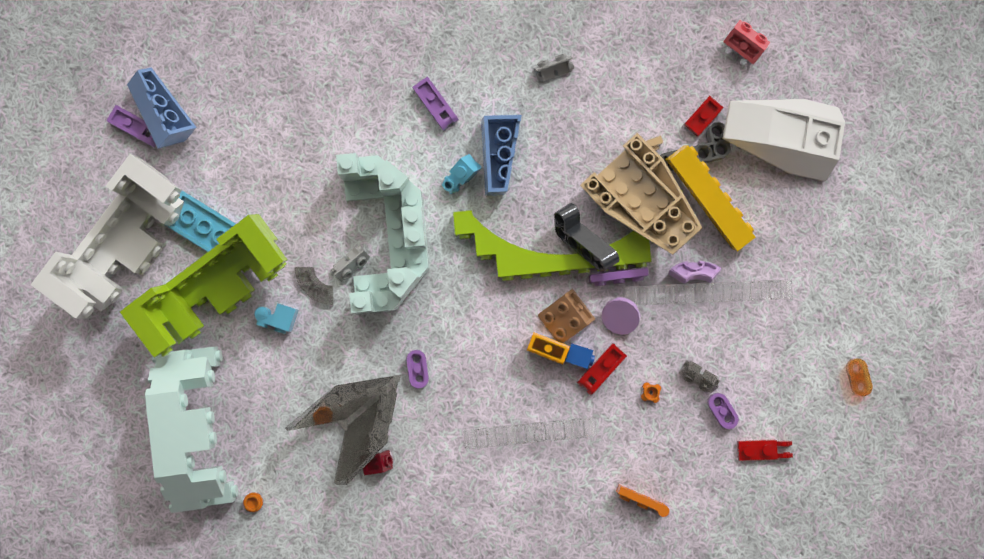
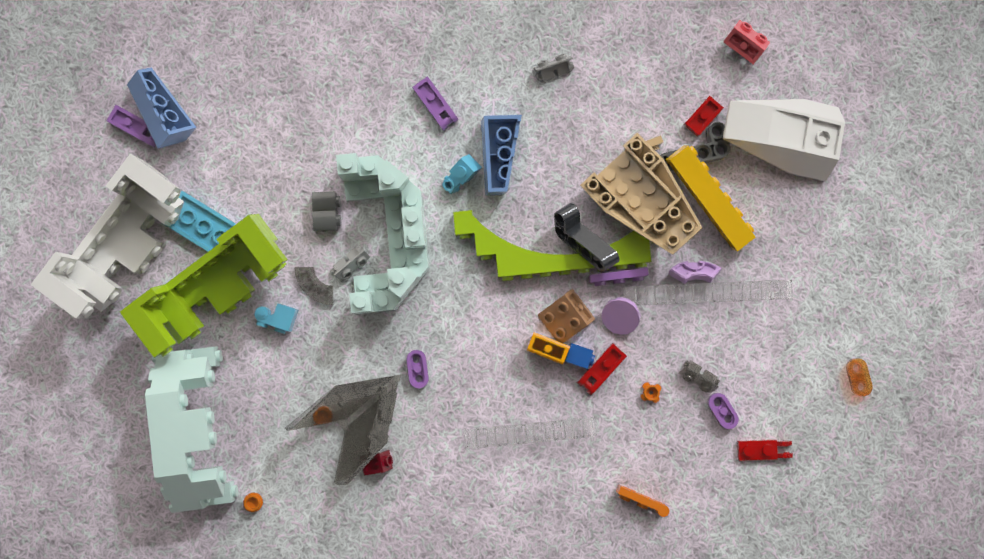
(325, 211): none -> dark grey brick

